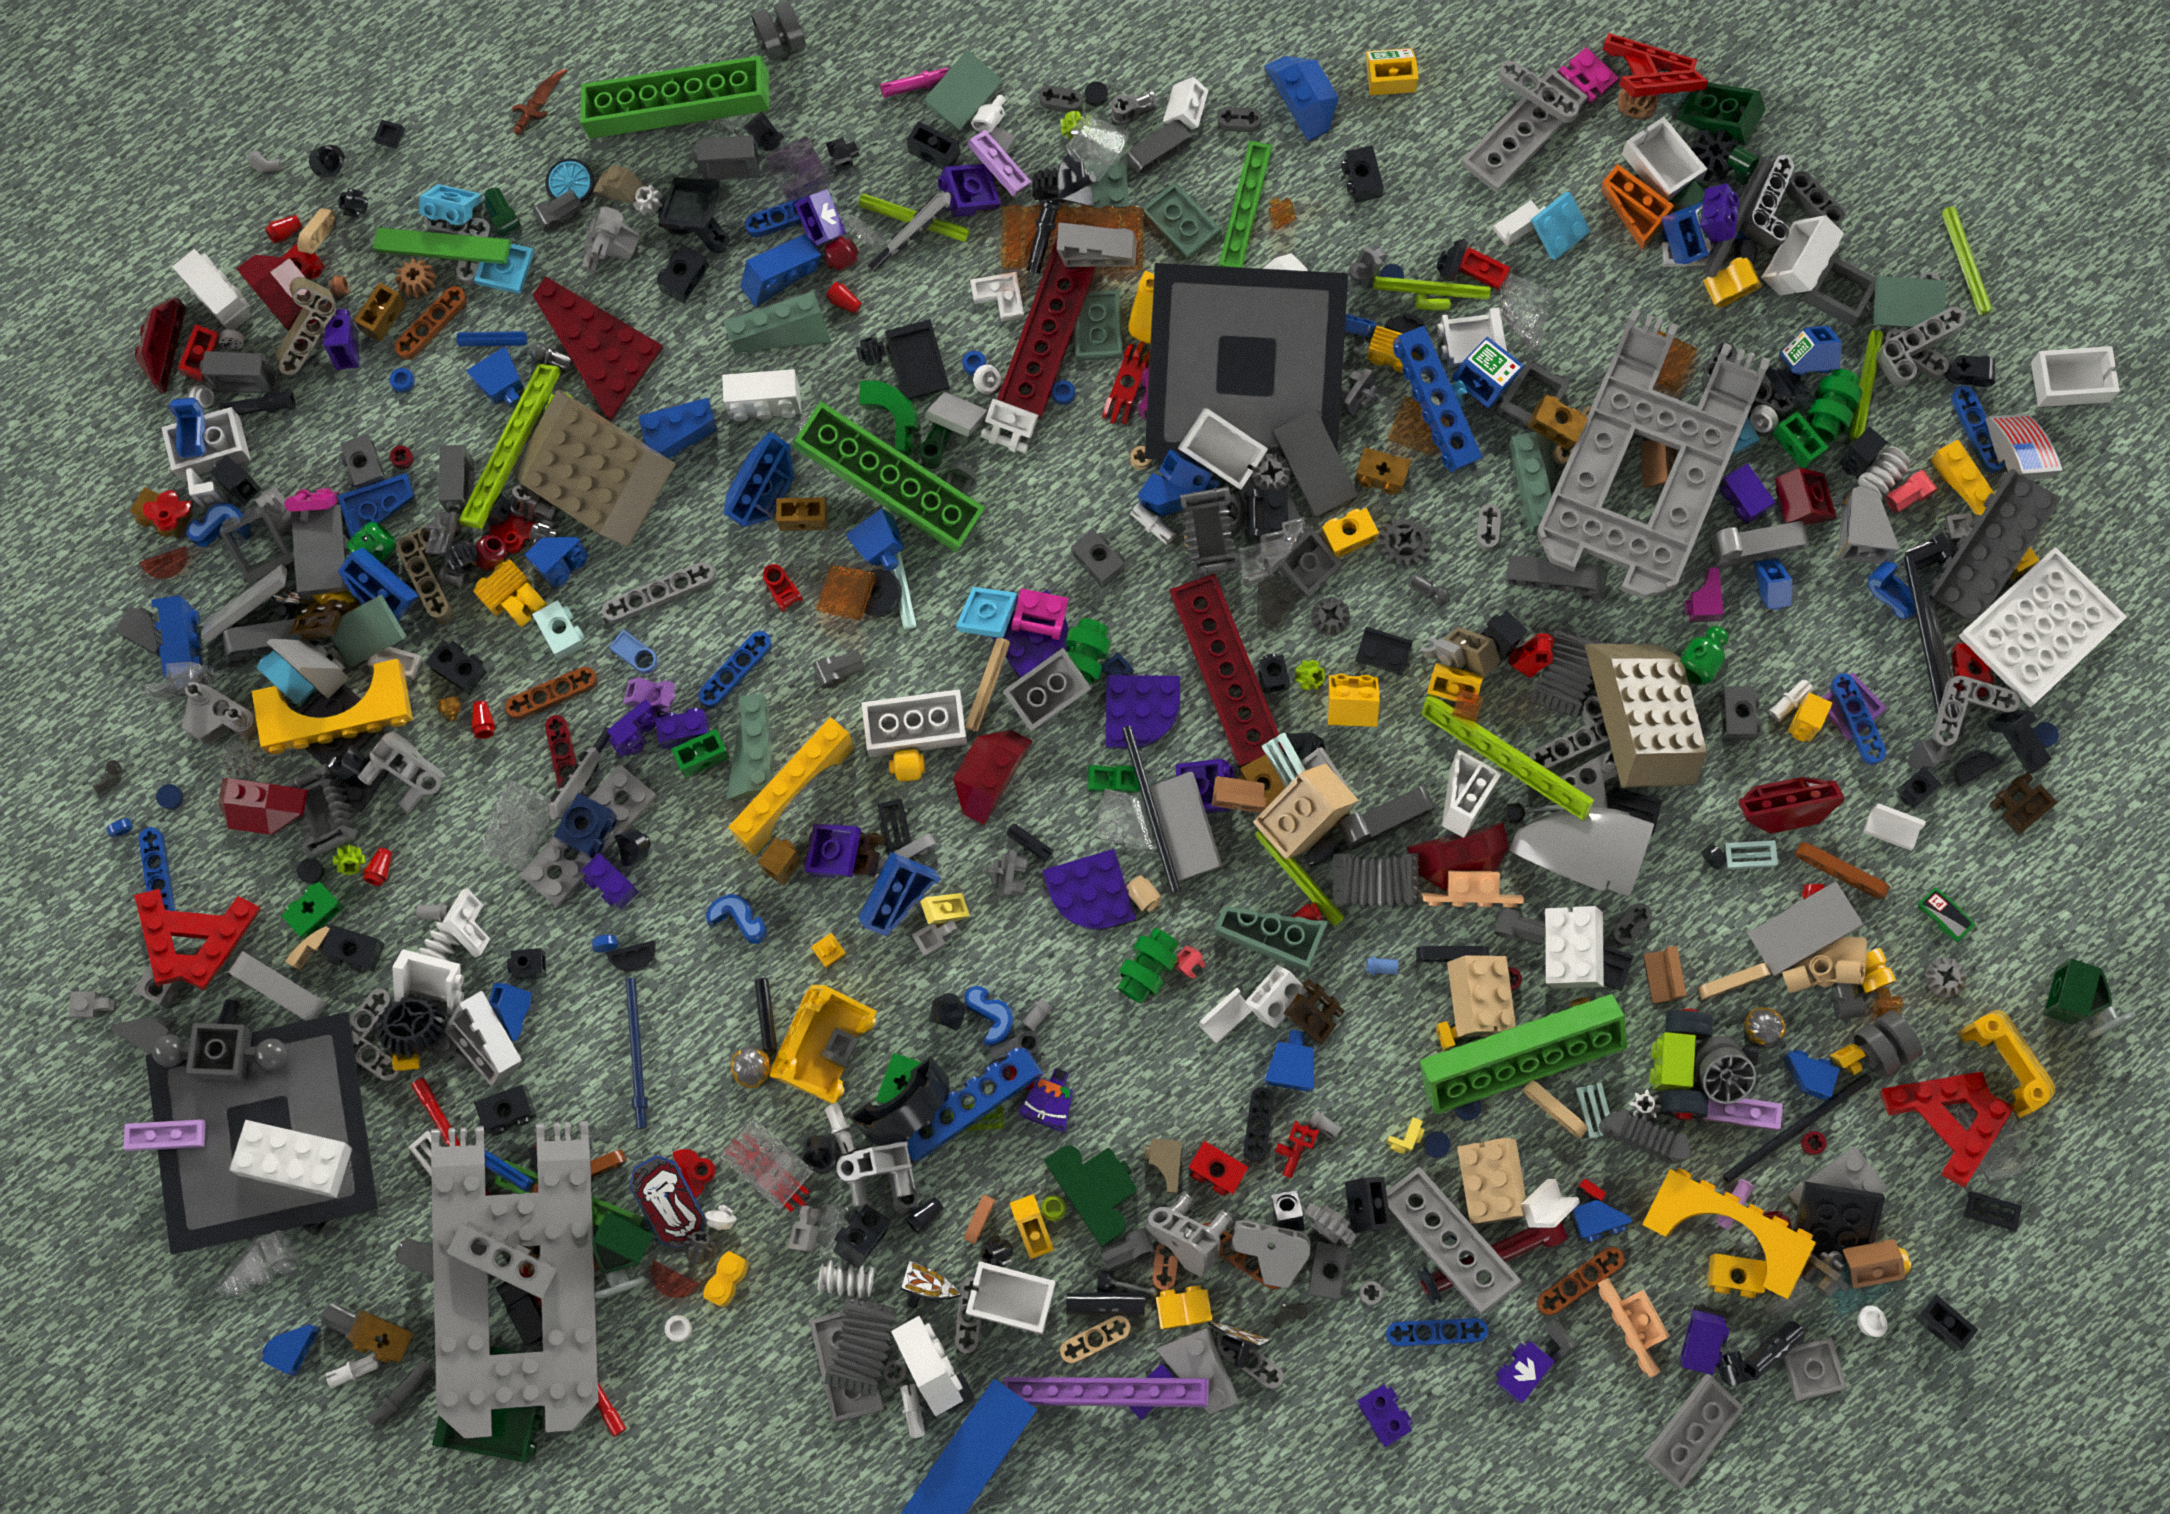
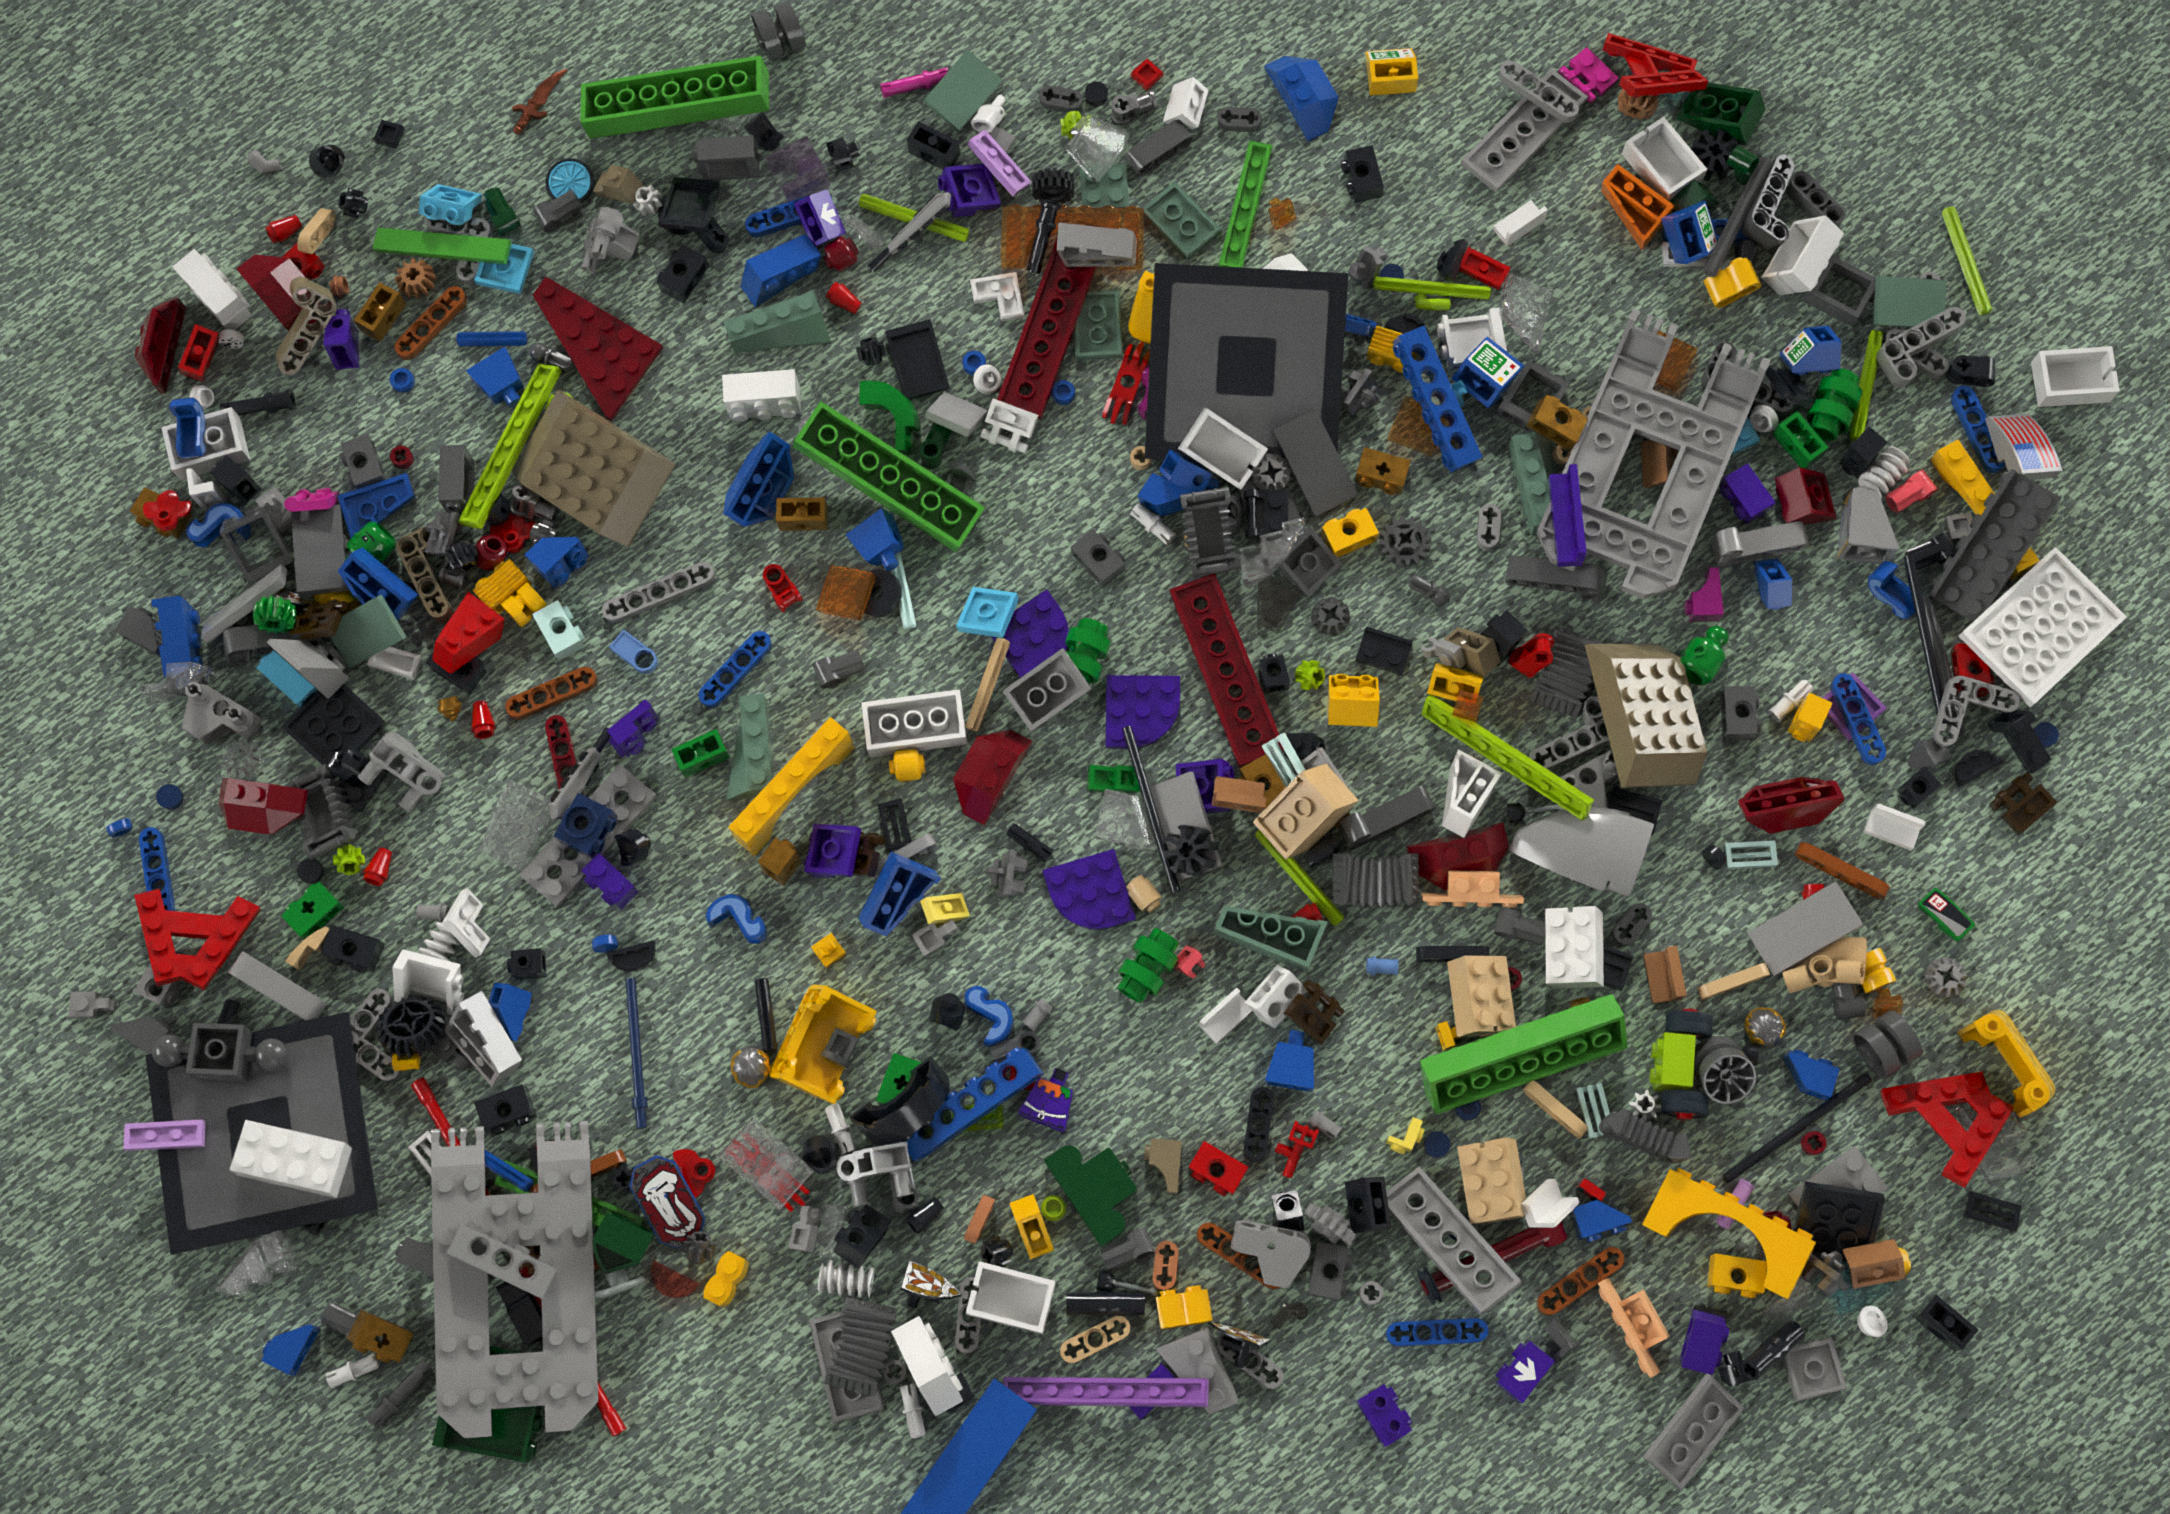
(111, 778): clear smoke arm -> none
(166, 564): clear red tile -> none
(238, 372): dark grey window -> none
(274, 614): none -> green gear
(382, 706): yellow arch -> none
(467, 634): none -> red wedge
(621, 1184): none -> black gear
(657, 694): medium lavender brick -> none
(678, 426): blue wedge -> none
(678, 1328): white tile -> none
(680, 728): dark purple brick -> none
(721, 1219): white hat -> none
(1043, 607): dark pink plate -> none
(1073, 183): black shield -> none
(1117, 666): dark blue tile -> none
(1147, 74): none -> red tile
(1185, 842): none -> black gear
(1196, 1249): light grey piece -> none
(1560, 225): medium azure plate -> none
(1567, 518): none -> dark purple fence
(1719, 213): dark purple brick -> none
(1746, 1113): lavender plate -> none
(1848, 1058): yellow tile -> none
(2080, 992): dark green piece -> none

